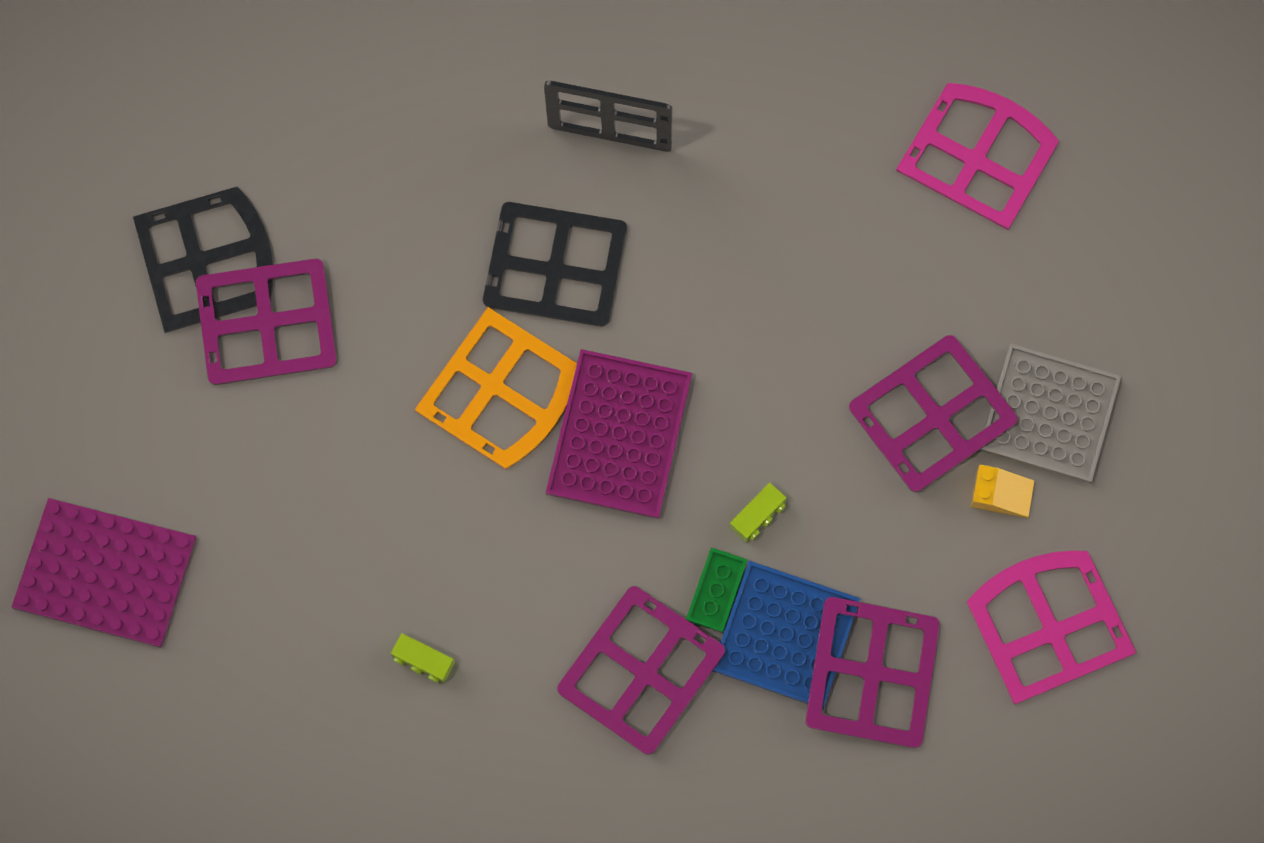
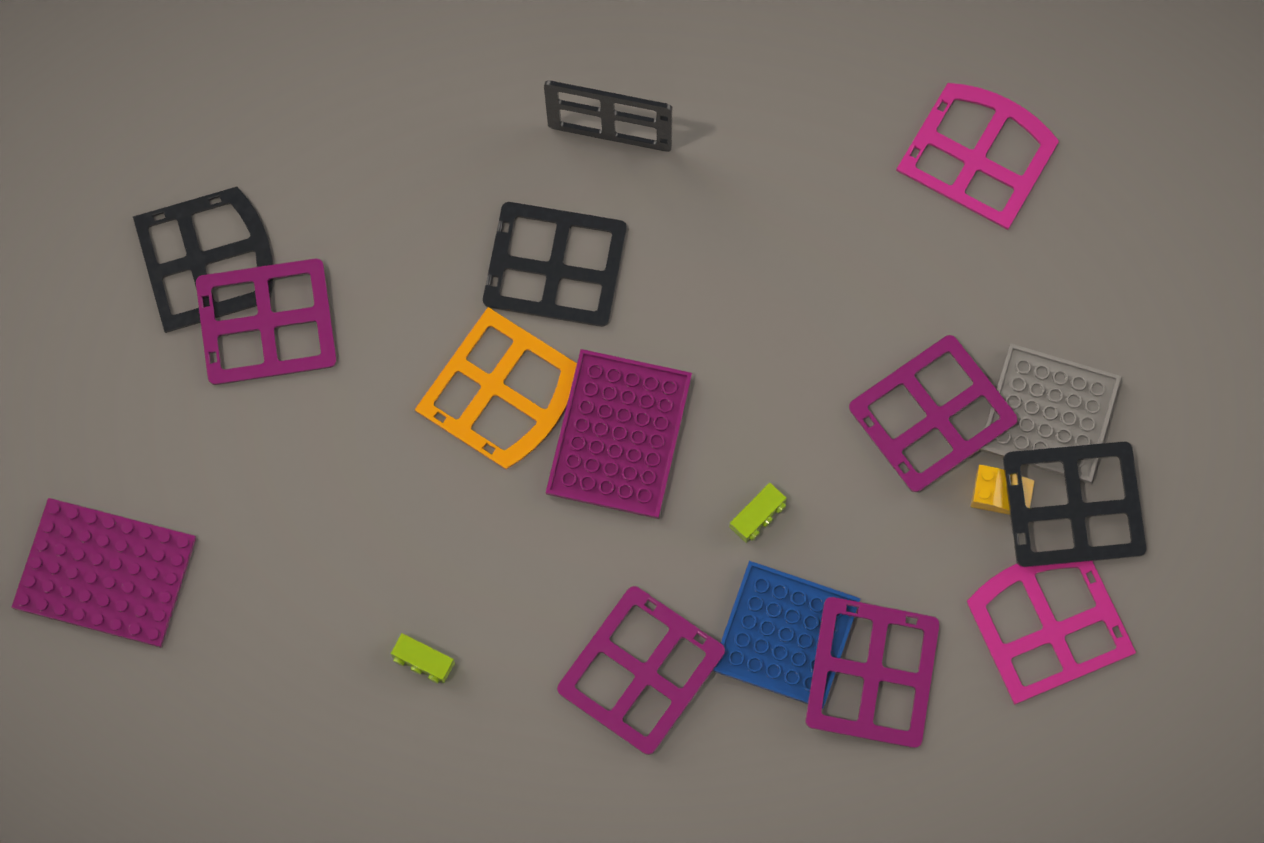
(716, 590): green plate -> none
(1075, 509): none -> black window

